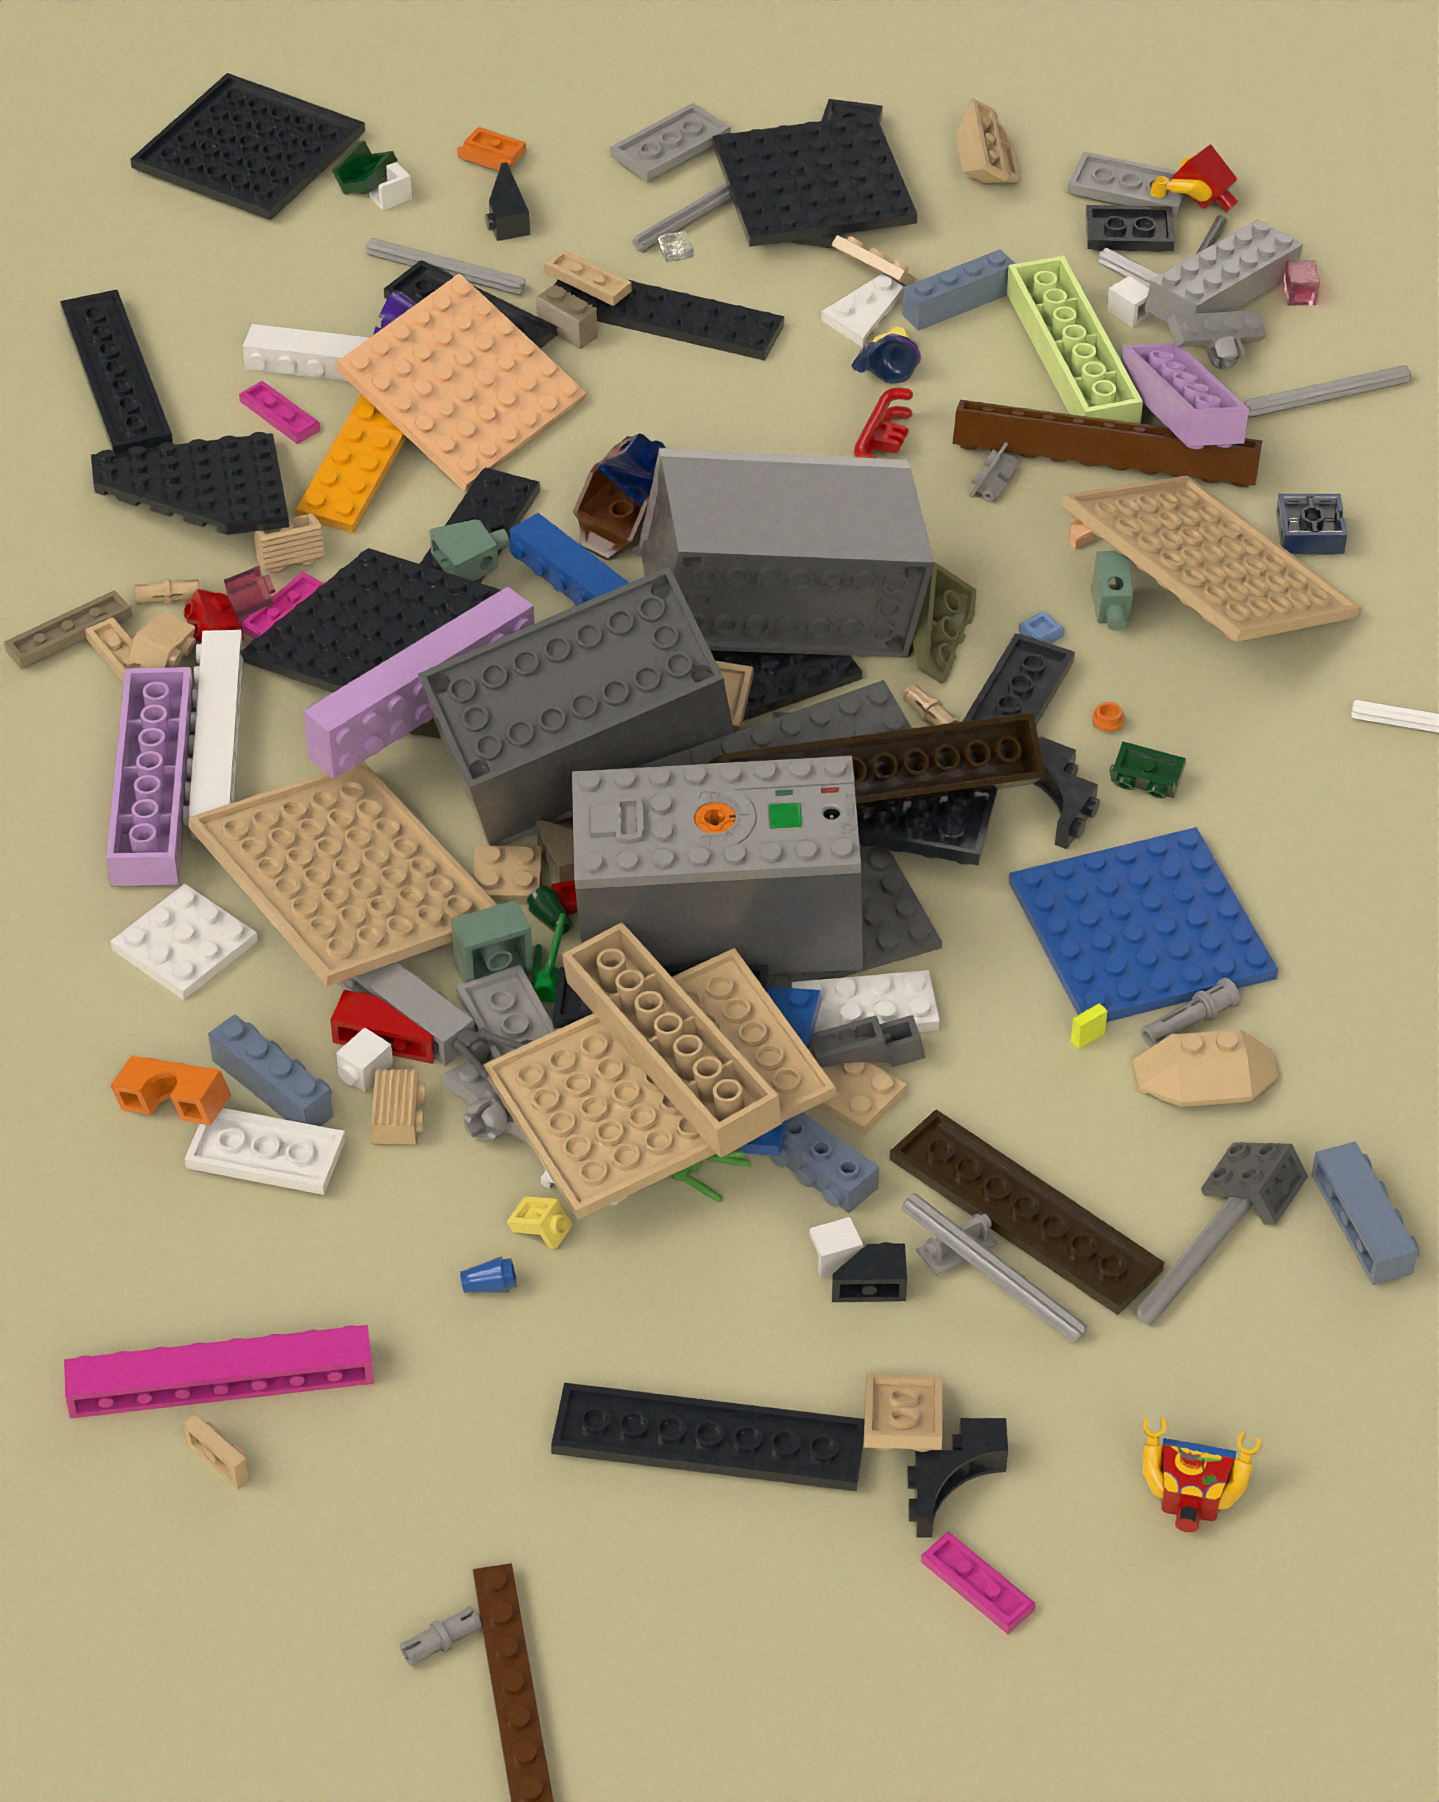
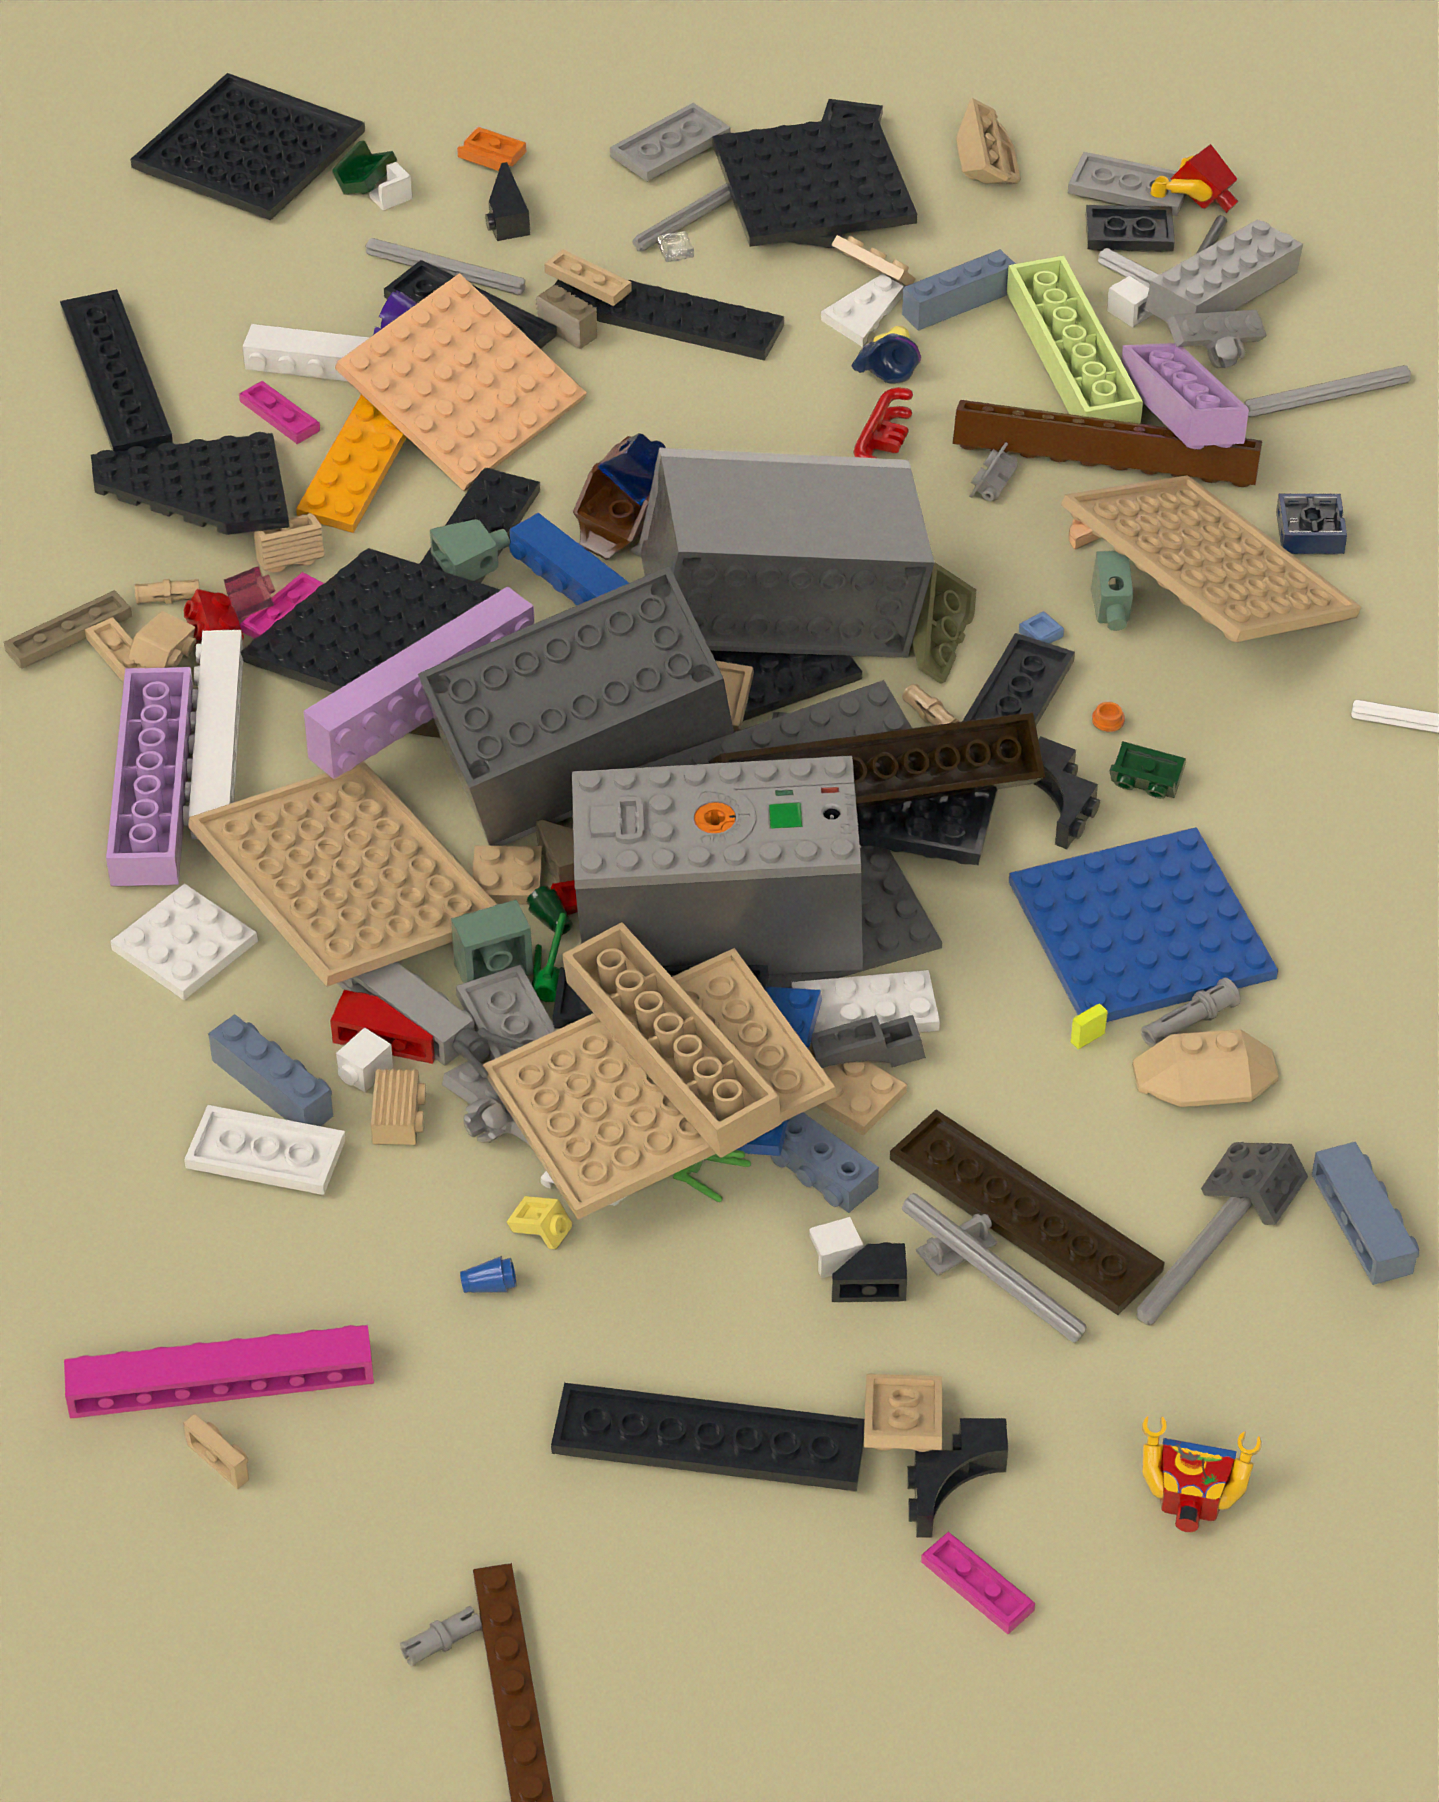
(194, 1090): orange arch -> none
(1301, 283): clear pink brick -> none

